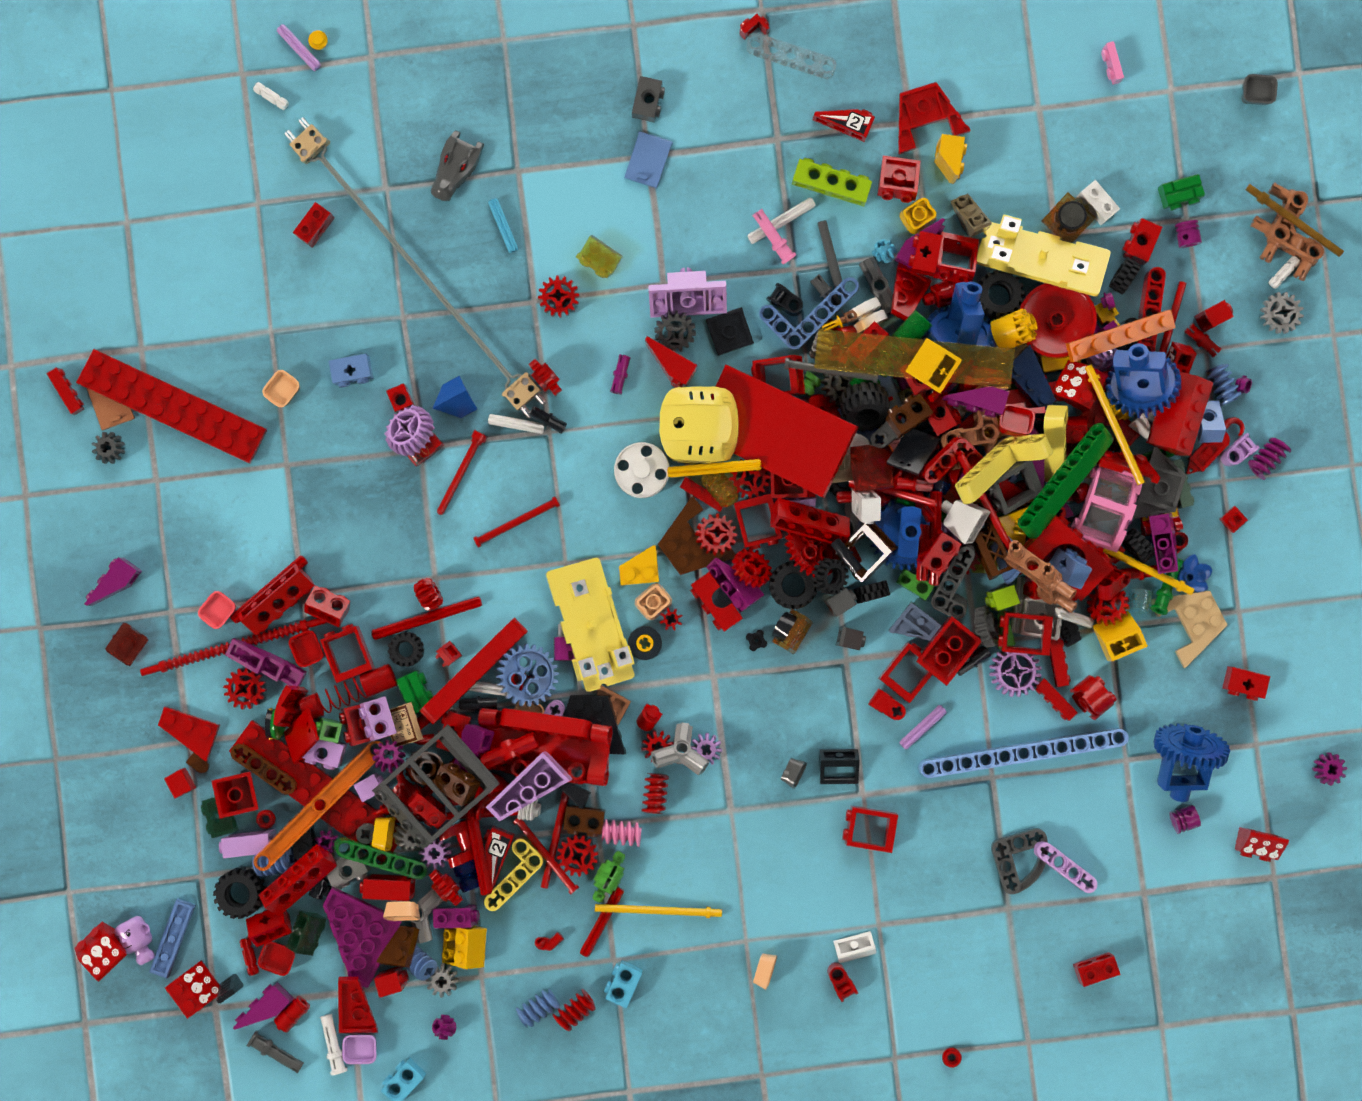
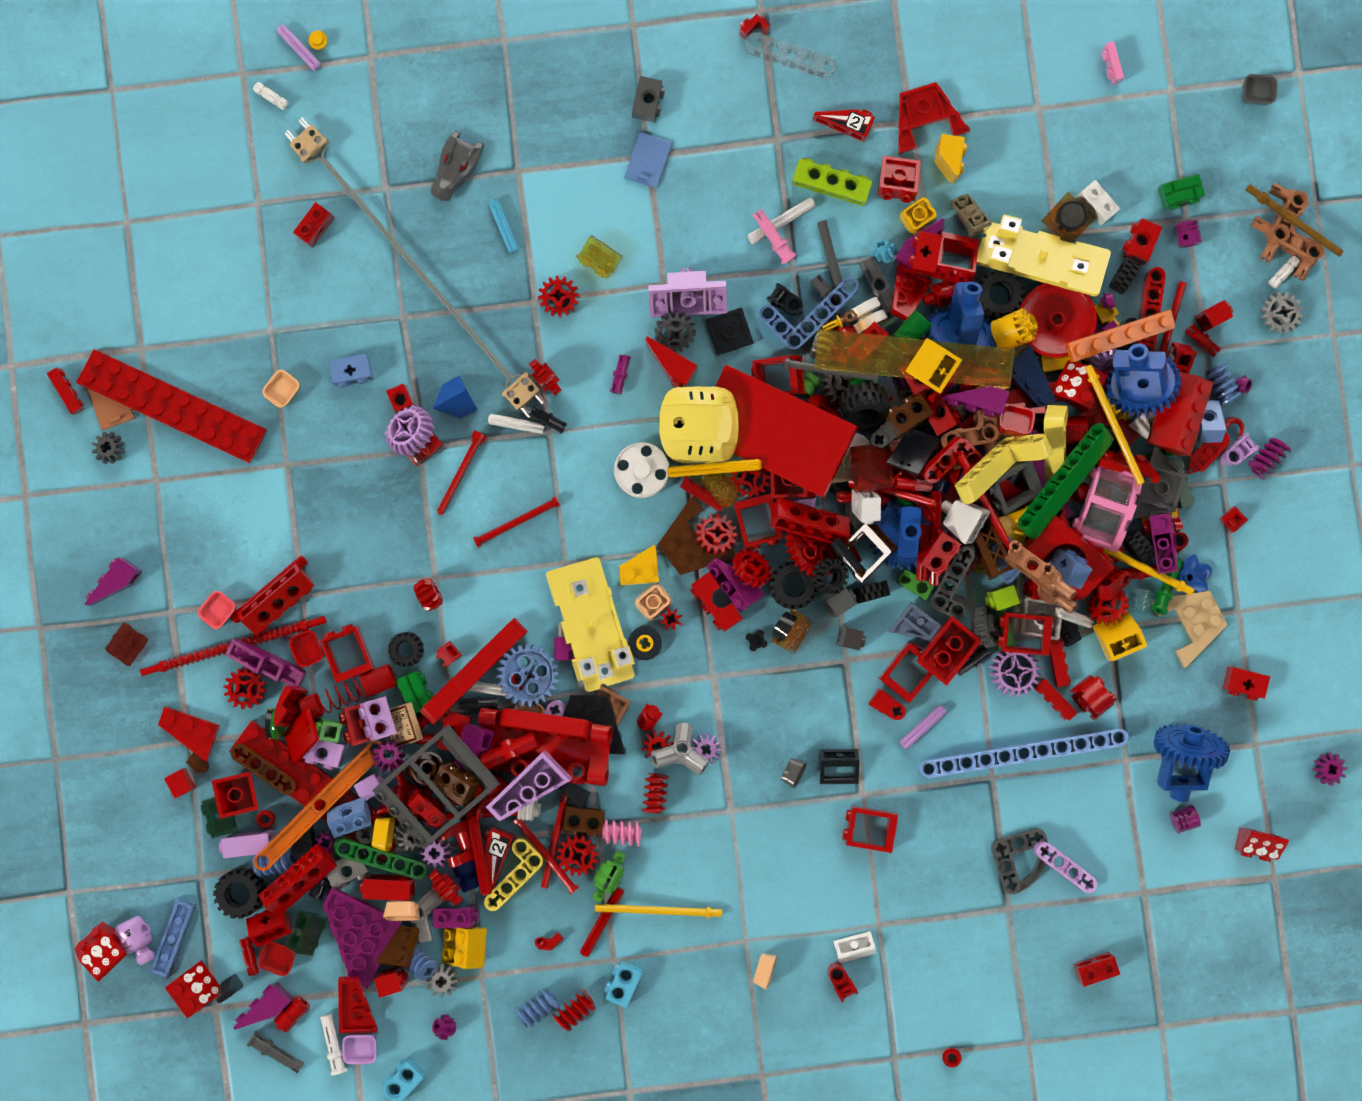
(324, 610): red brick -> none
(349, 817): none -> medium blue brick
(426, 618): red axle -> none

